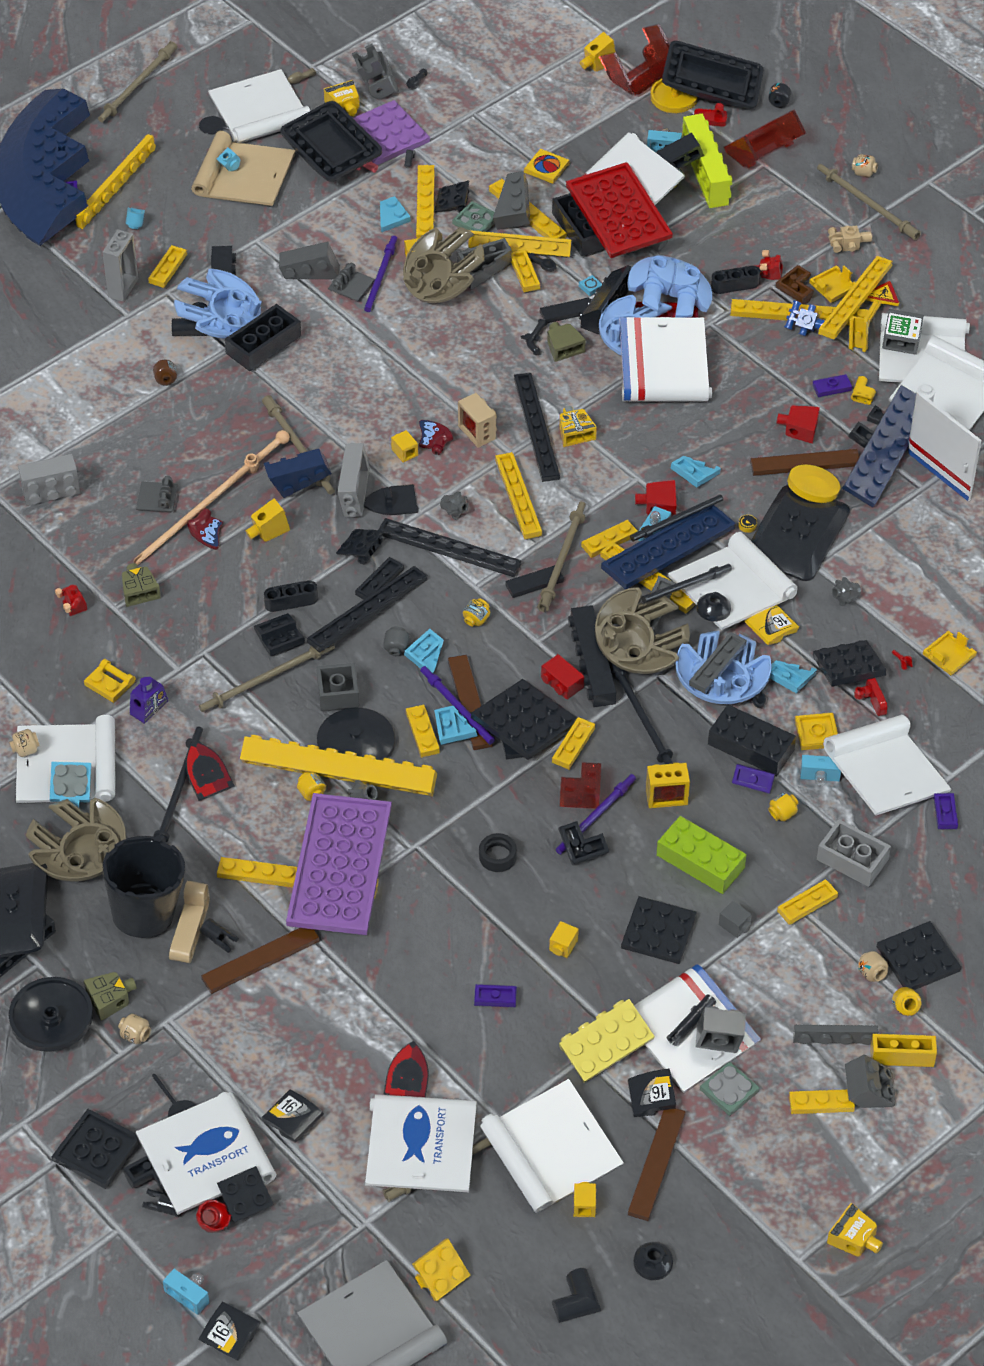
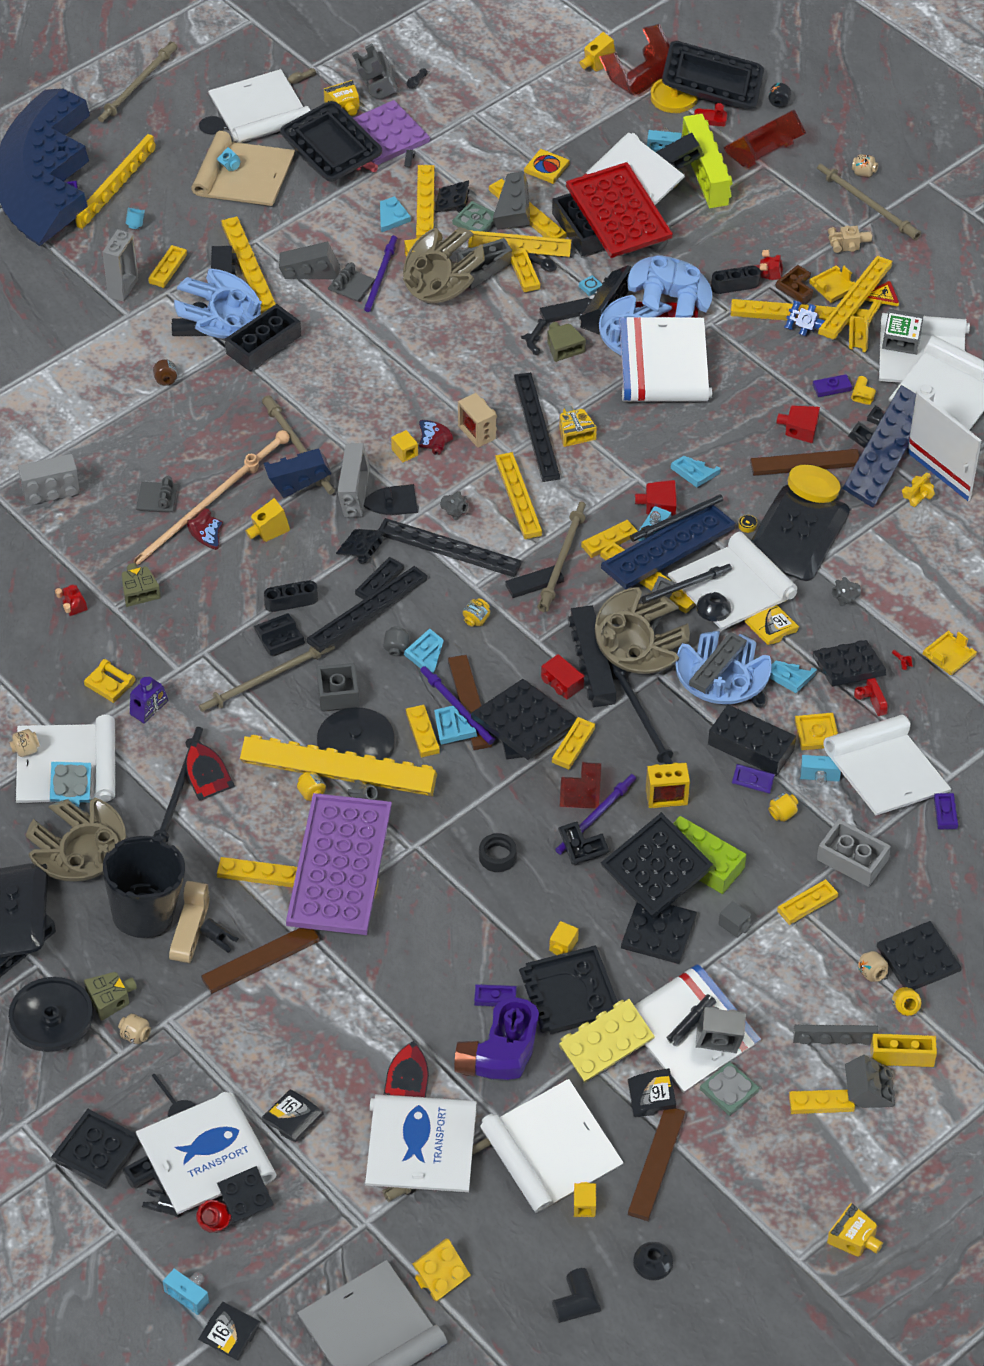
(247, 261): none -> yellow plate
(508, 1043): none -> dark purple piece
(568, 989): none -> black hinge
(657, 865): none -> black plate
(920, 489): none -> yellow hips

